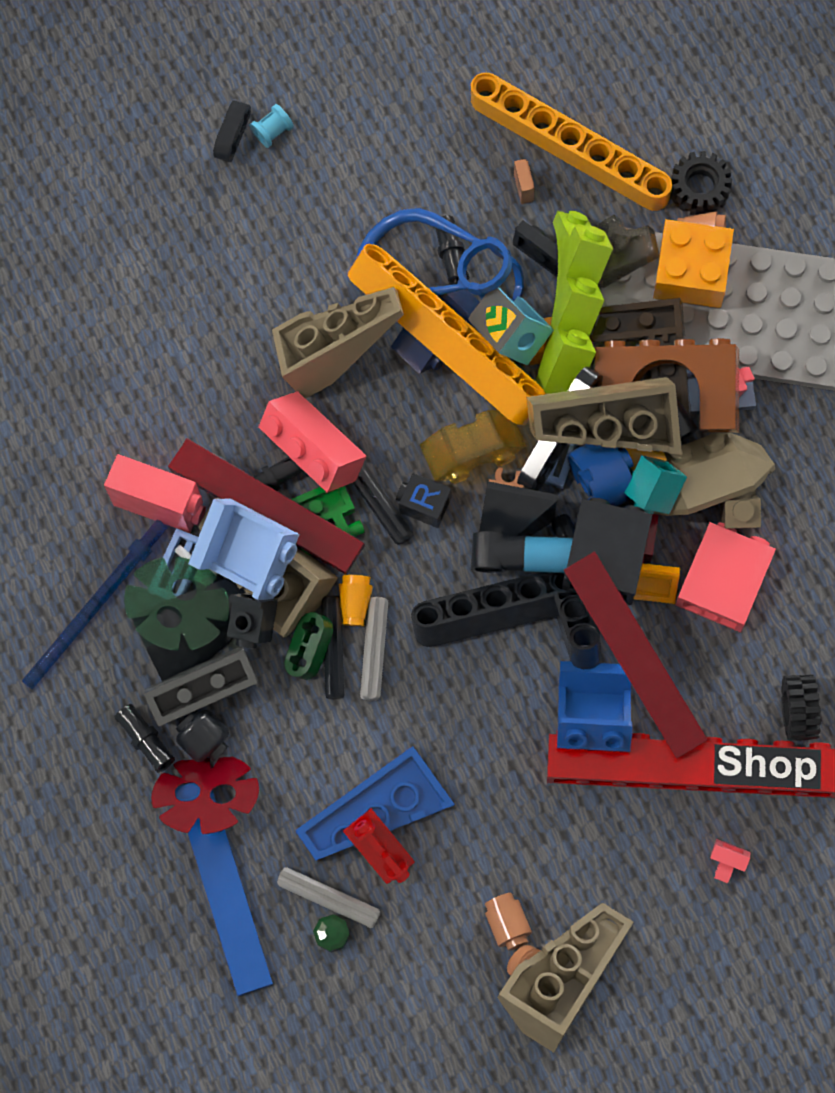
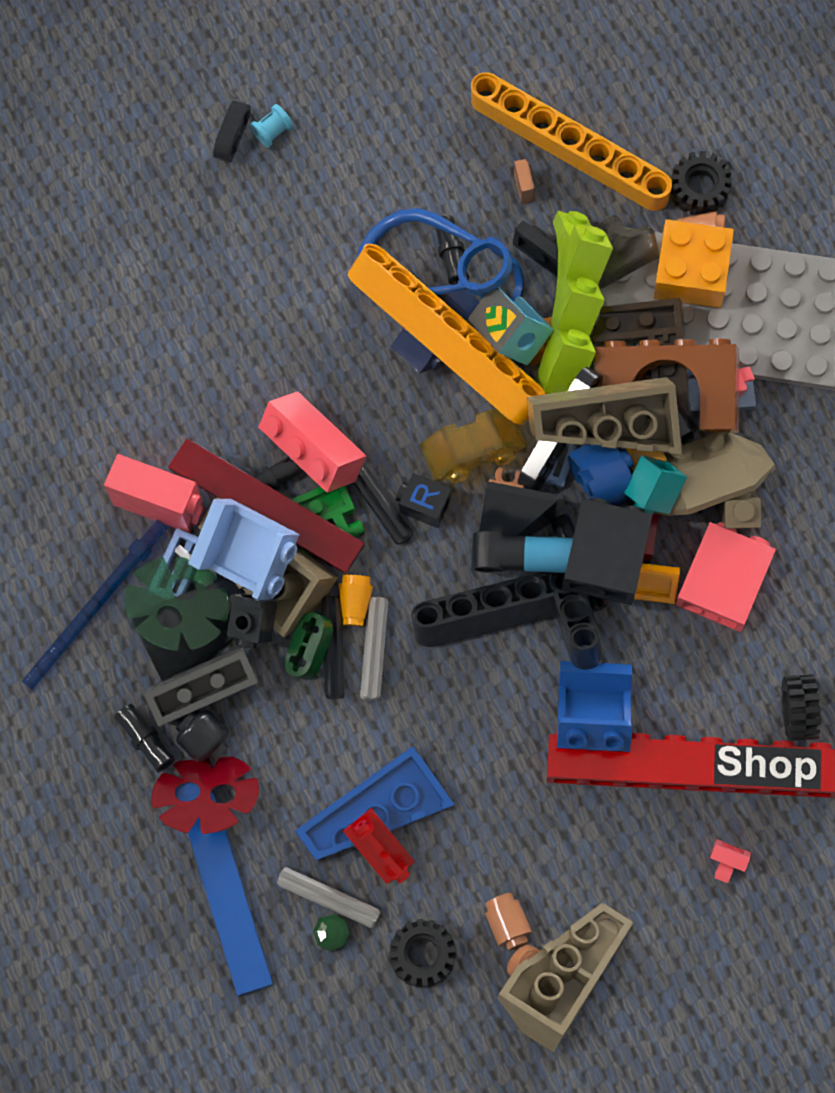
(324, 345): dark tan wedge -> none
(417, 931): none -> black tyre
(635, 654): dark red tile -> none

